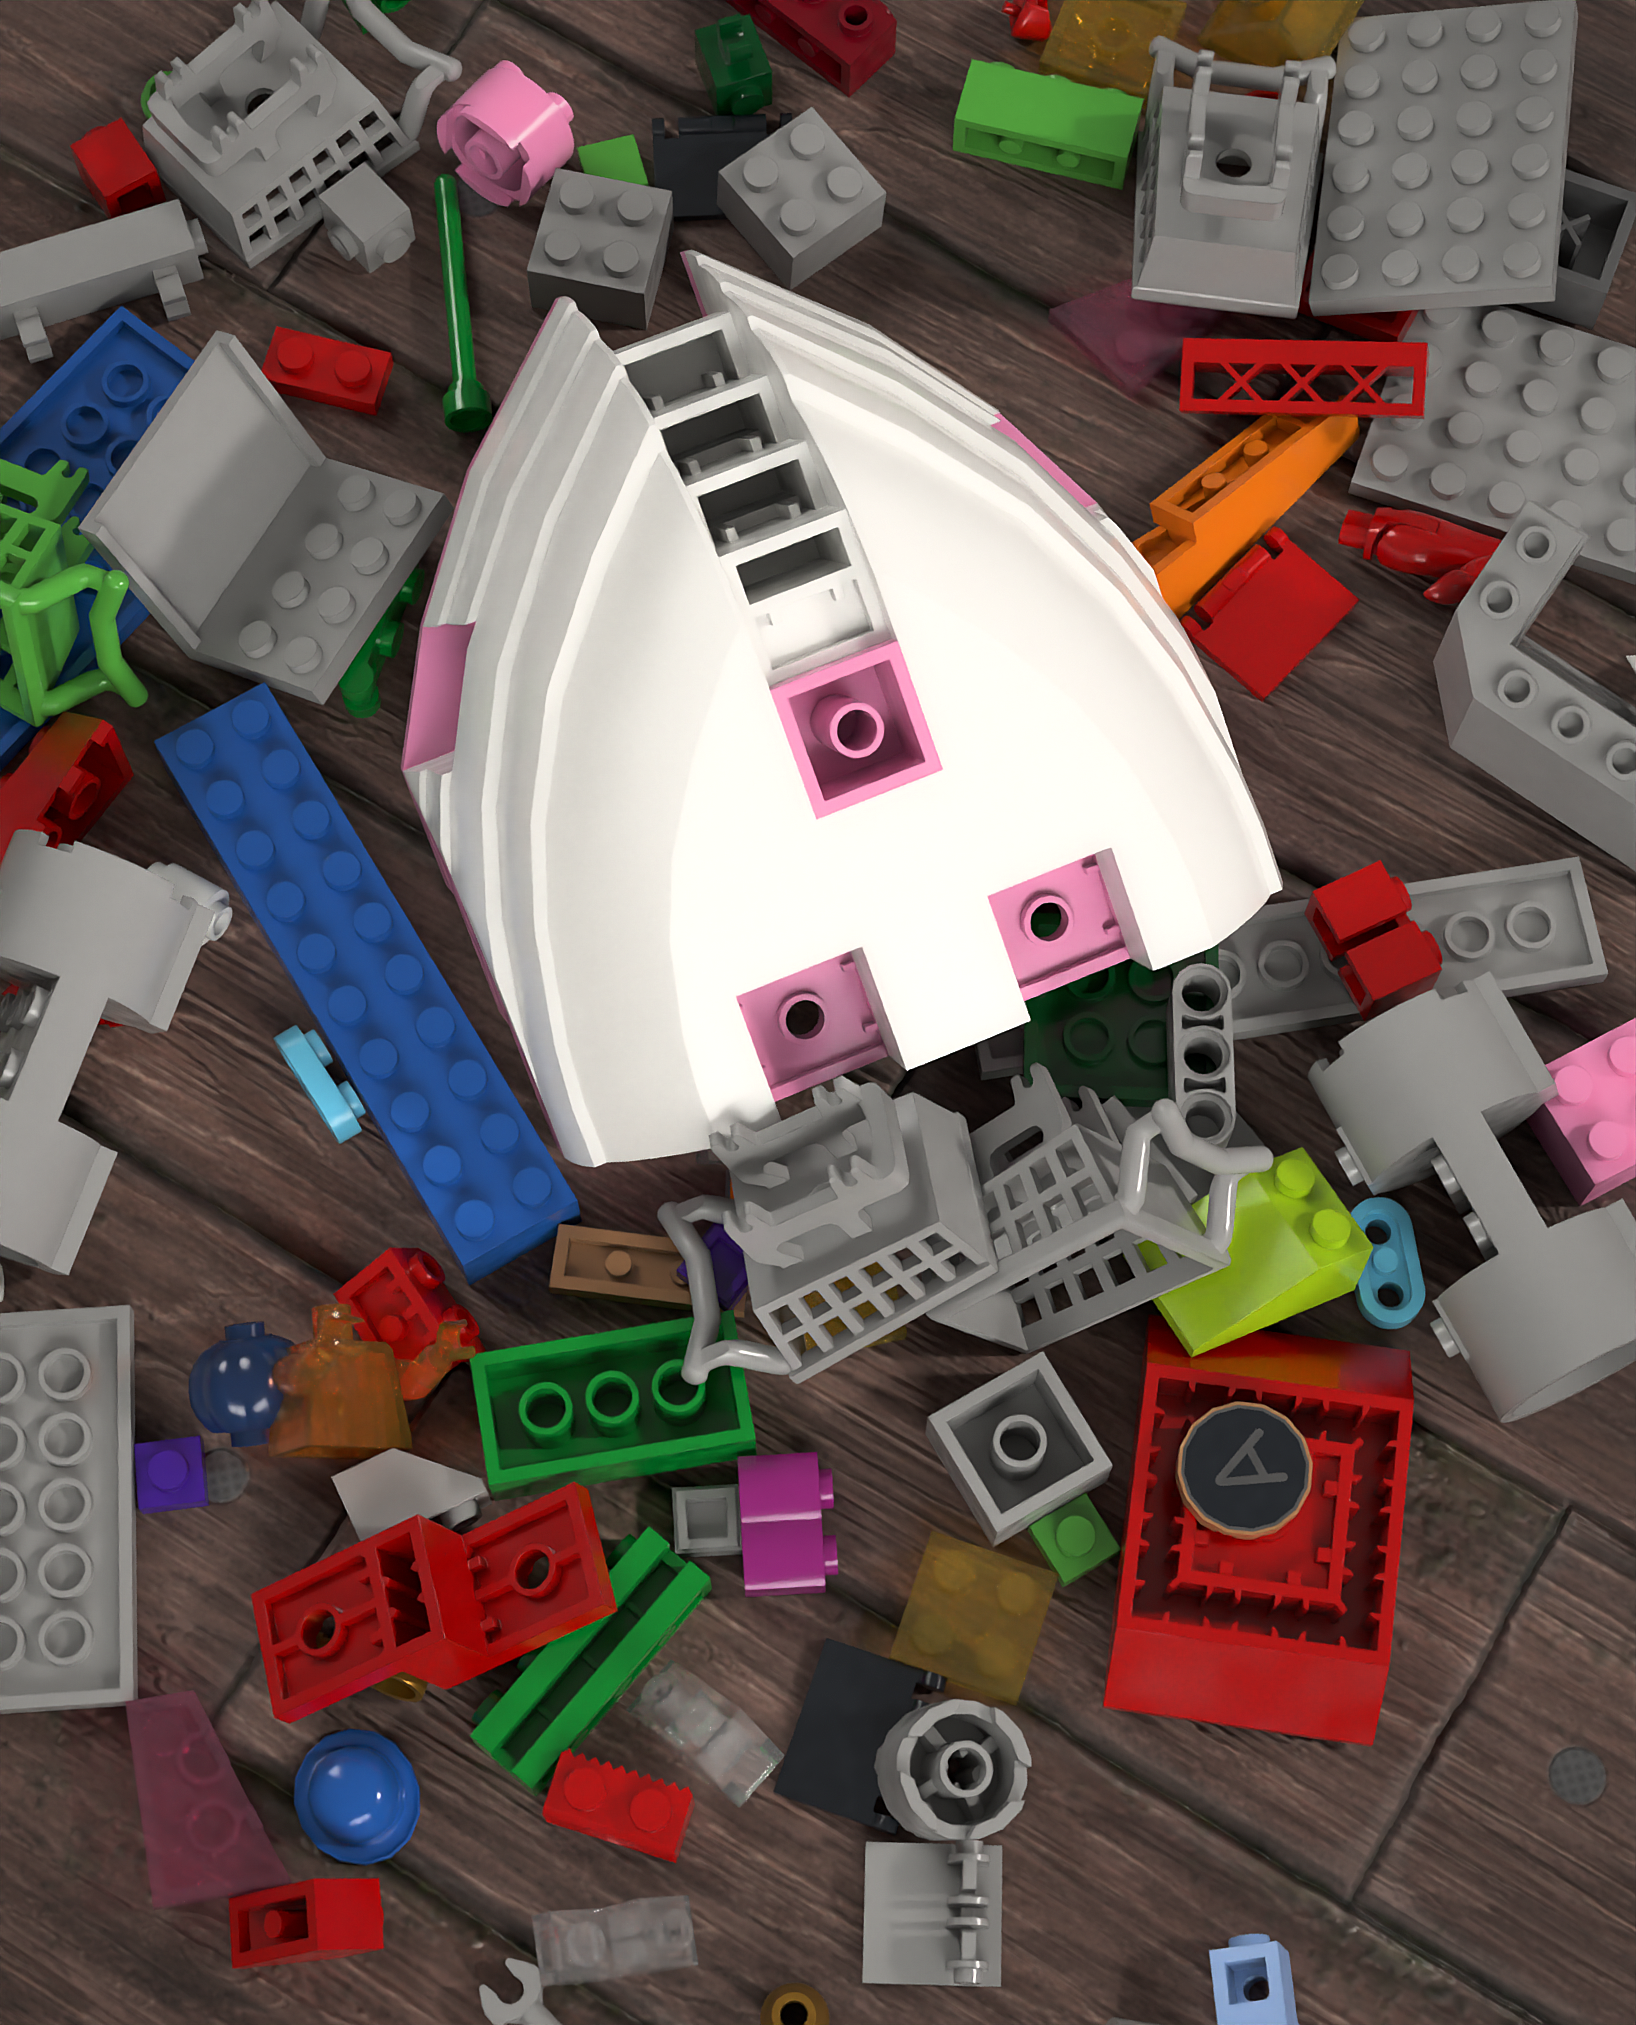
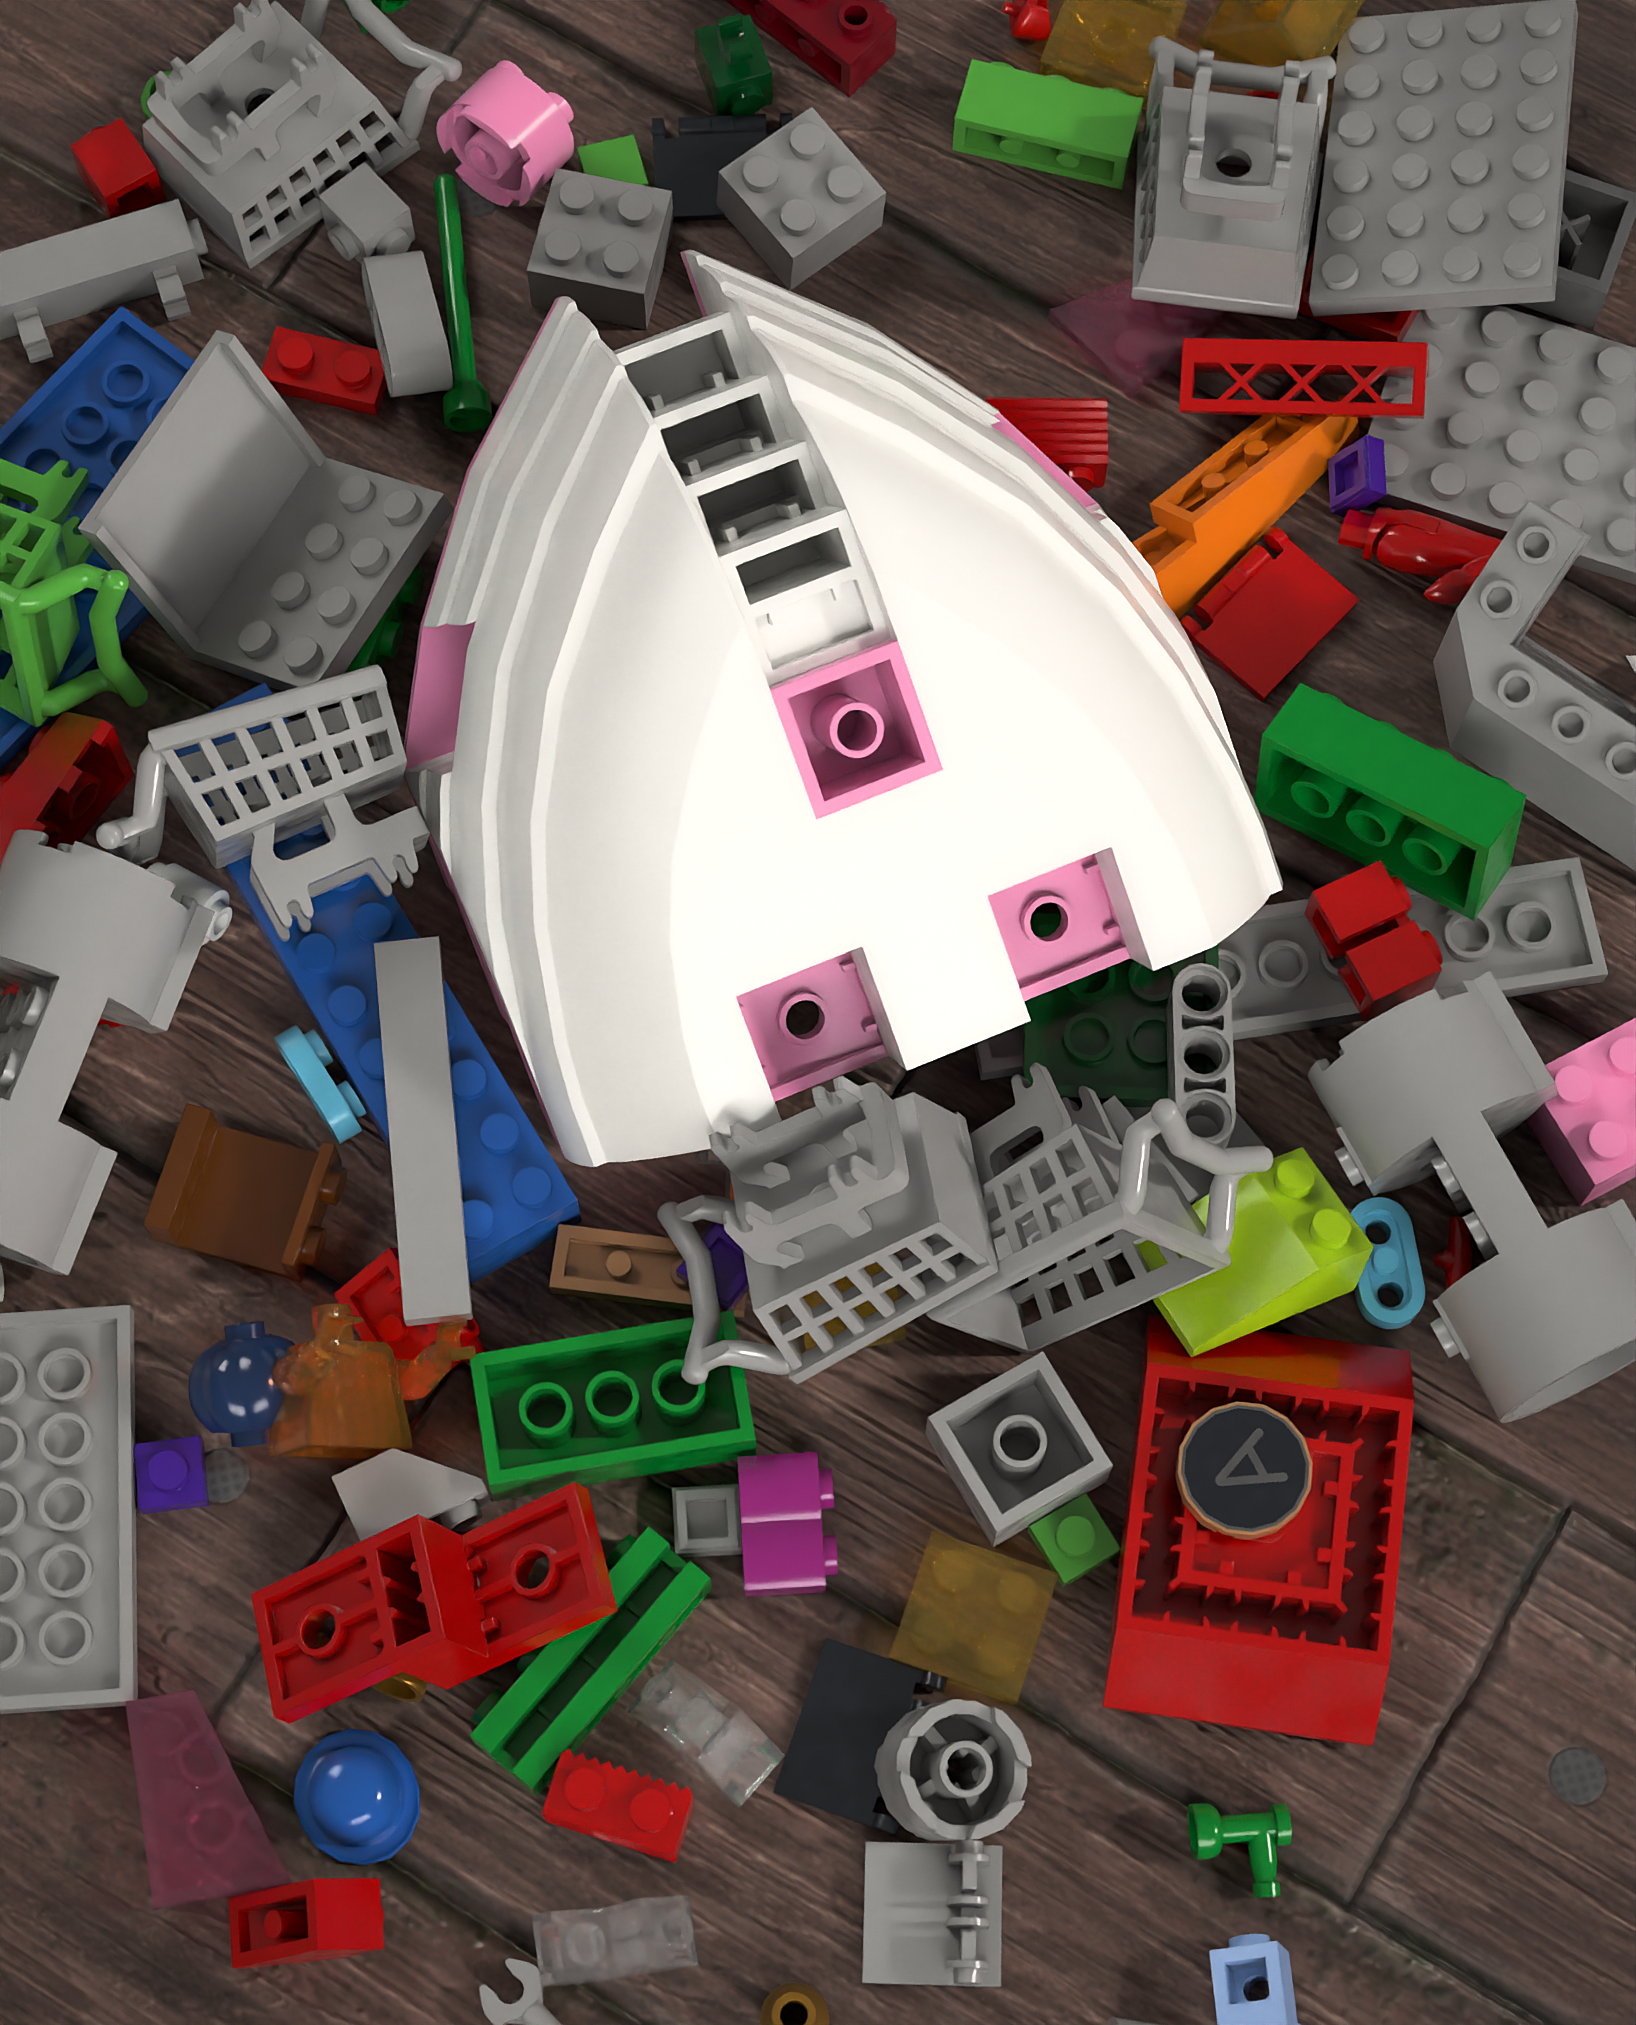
(244, 1197): none -> reddish brown panel
(264, 817): none -> light grey piece
(406, 323): none -> light grey beam
(422, 1132): none -> light grey tile
(1066, 431): none -> red brick
(1261, 1830): none -> green piece
(1357, 475): none -> dark purple tile
(1388, 800): none -> green brick
(1459, 1253): none -> red helmet

